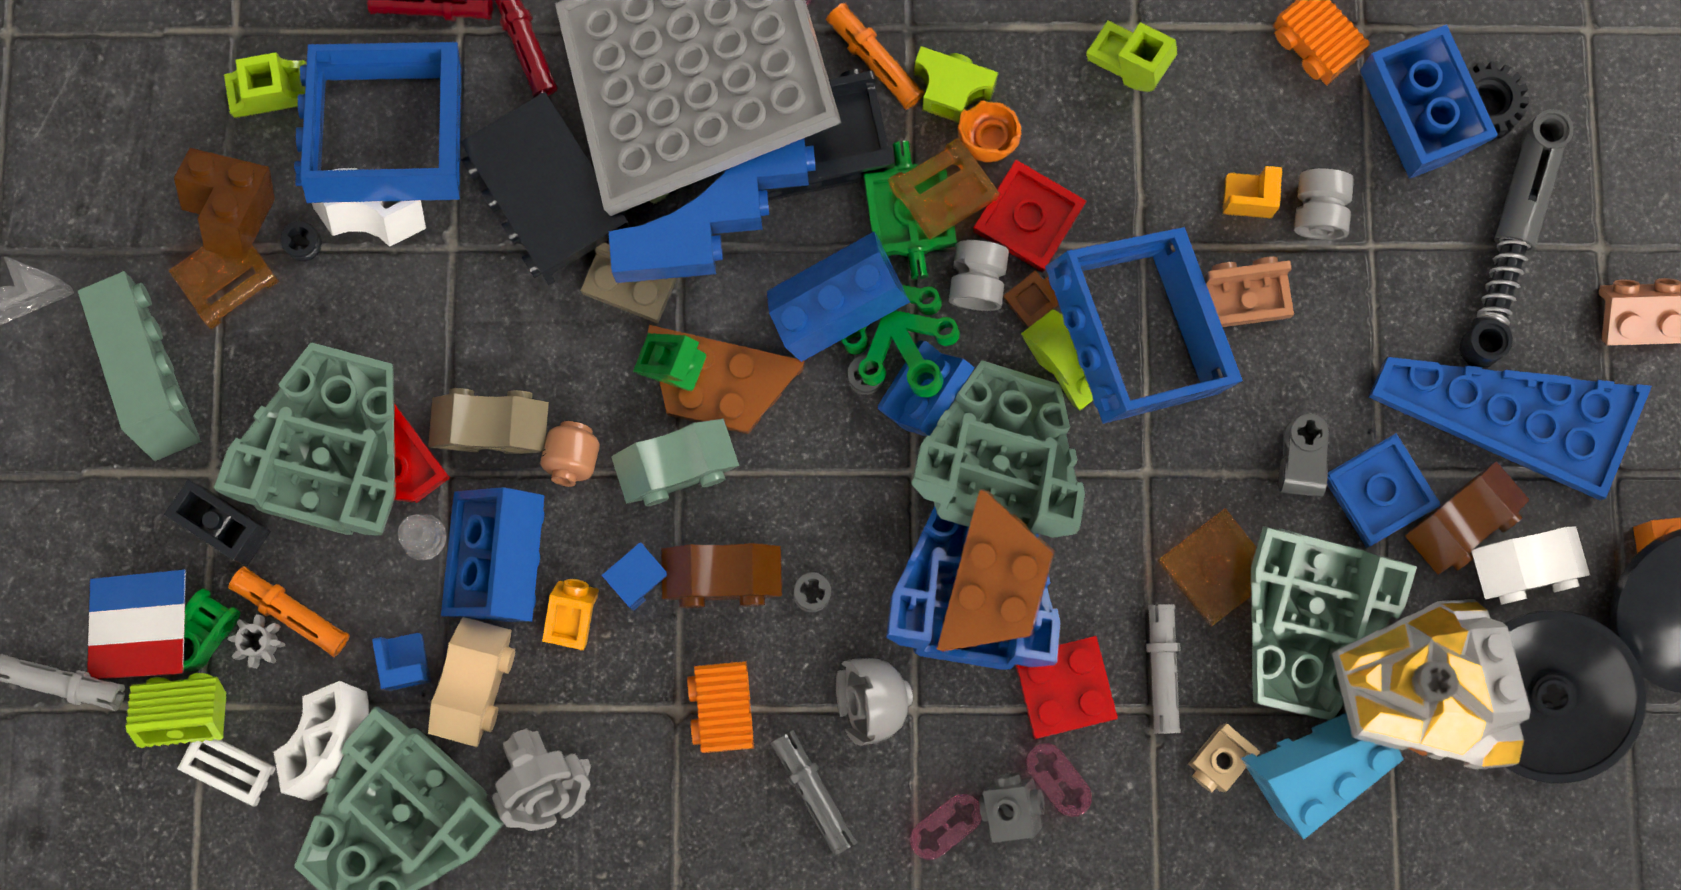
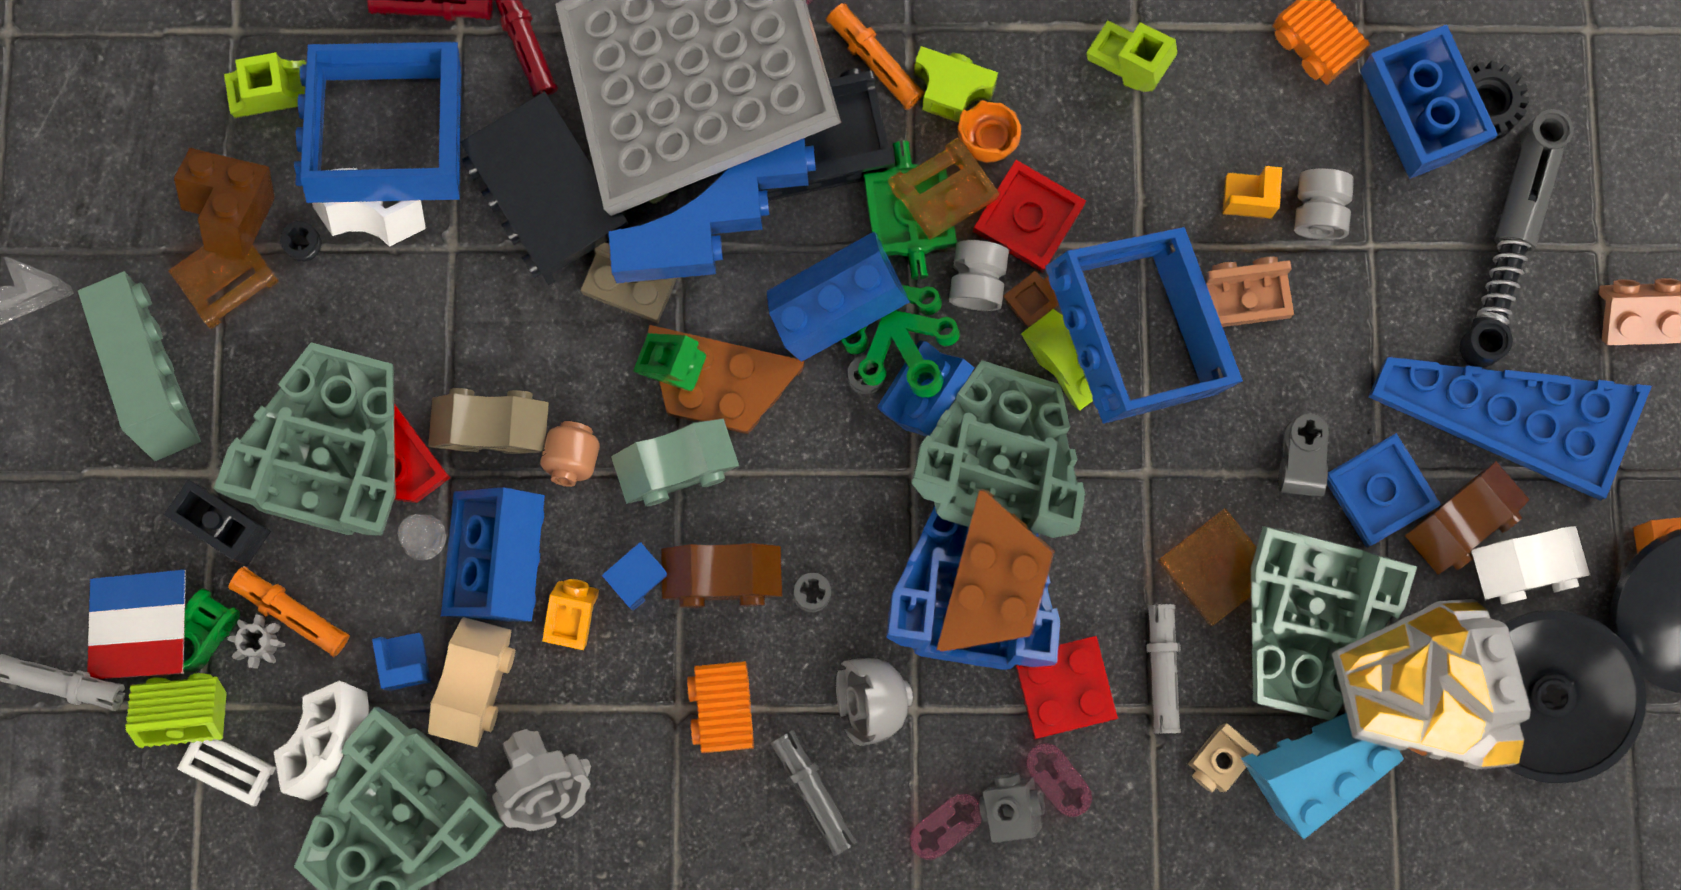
(1448, 683): dark grey bush -> none

